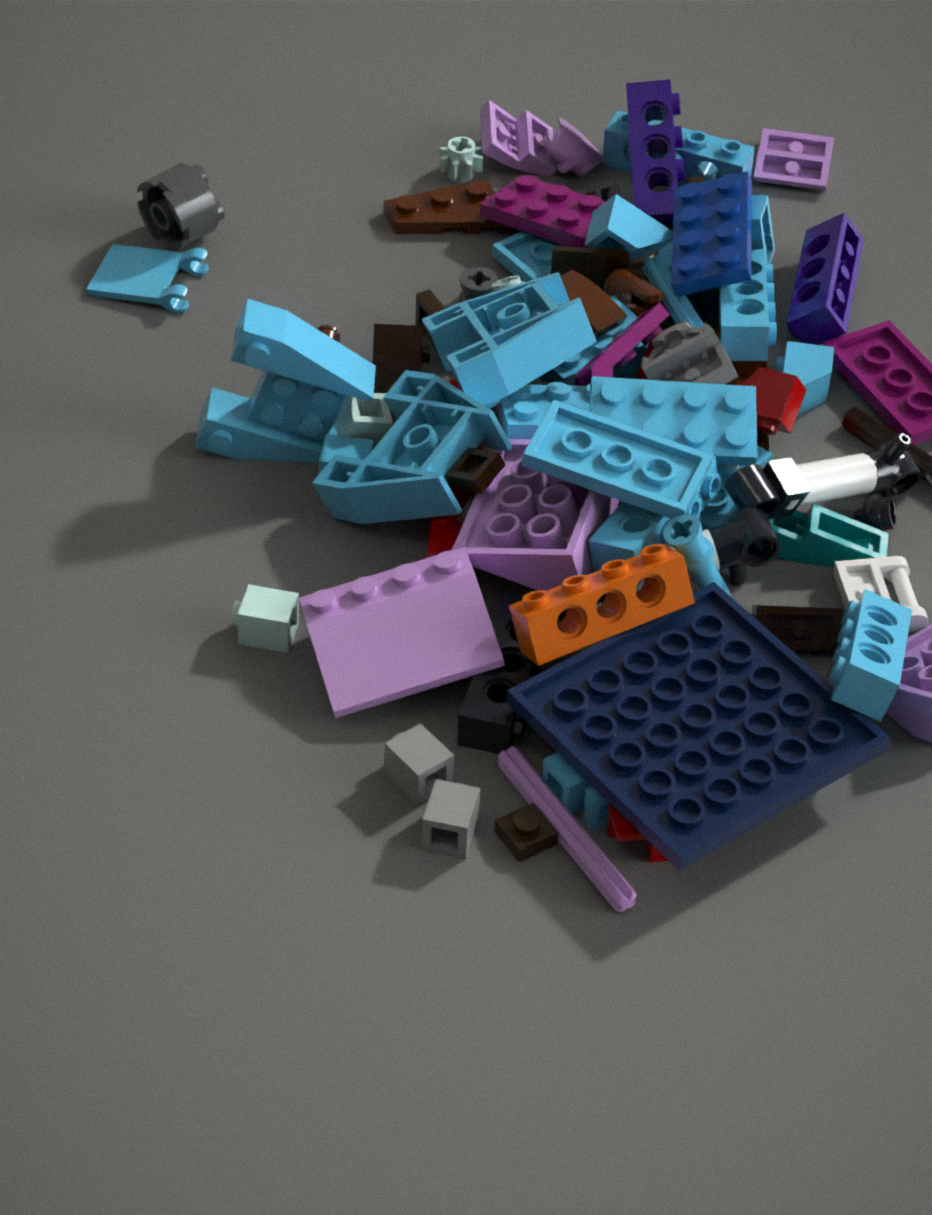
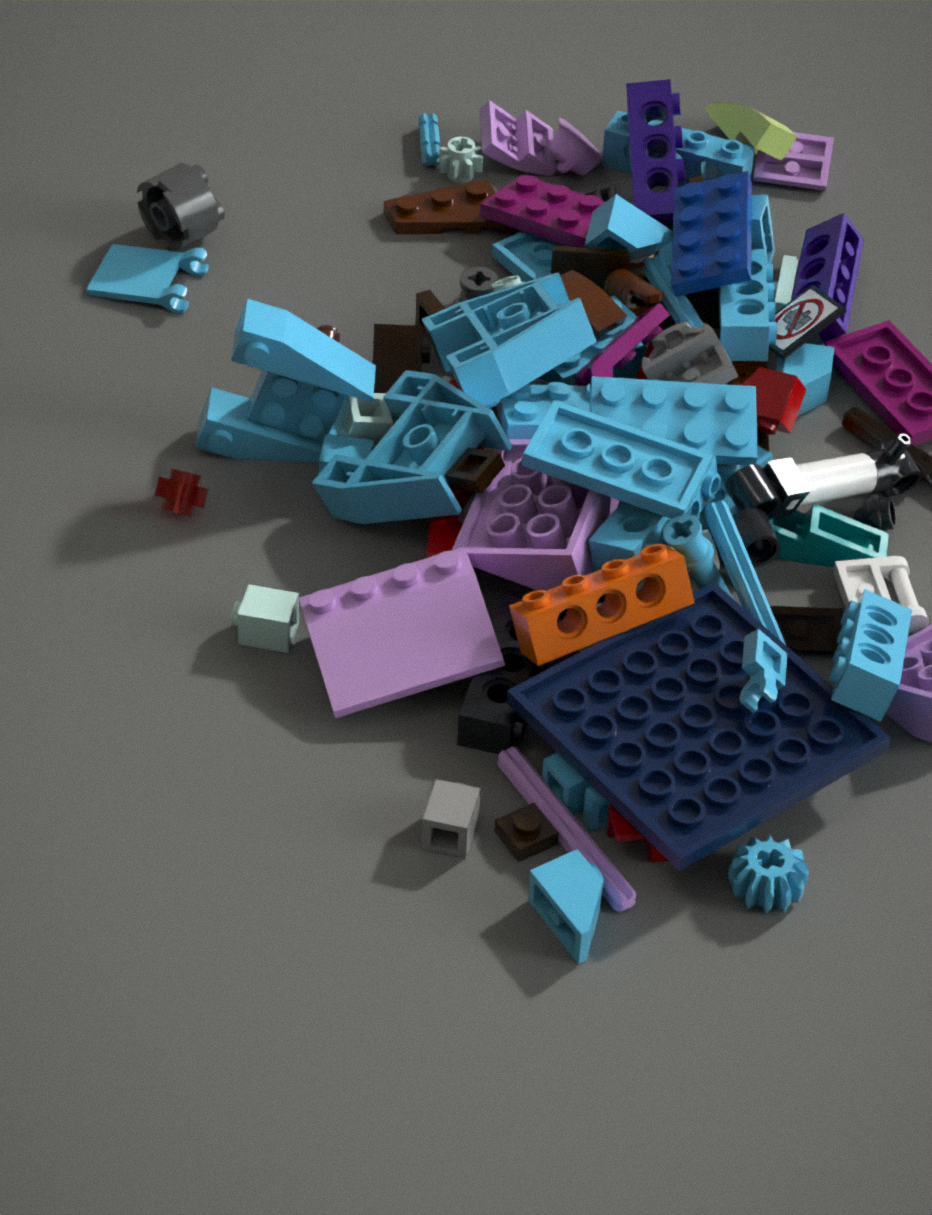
(181, 492): none -> clear red gear
(415, 761): light grey brick -> none
(429, 139): none -> medium azure axle
(568, 900): none -> medium azure slope
(739, 565): none -> medium azure axle
(752, 128): none -> yellowish green slope
(766, 668): none -> medium azure plate
(768, 874): none -> medium azure gear
(784, 287): none -> light aqua plate
(804, 319): none -> piece

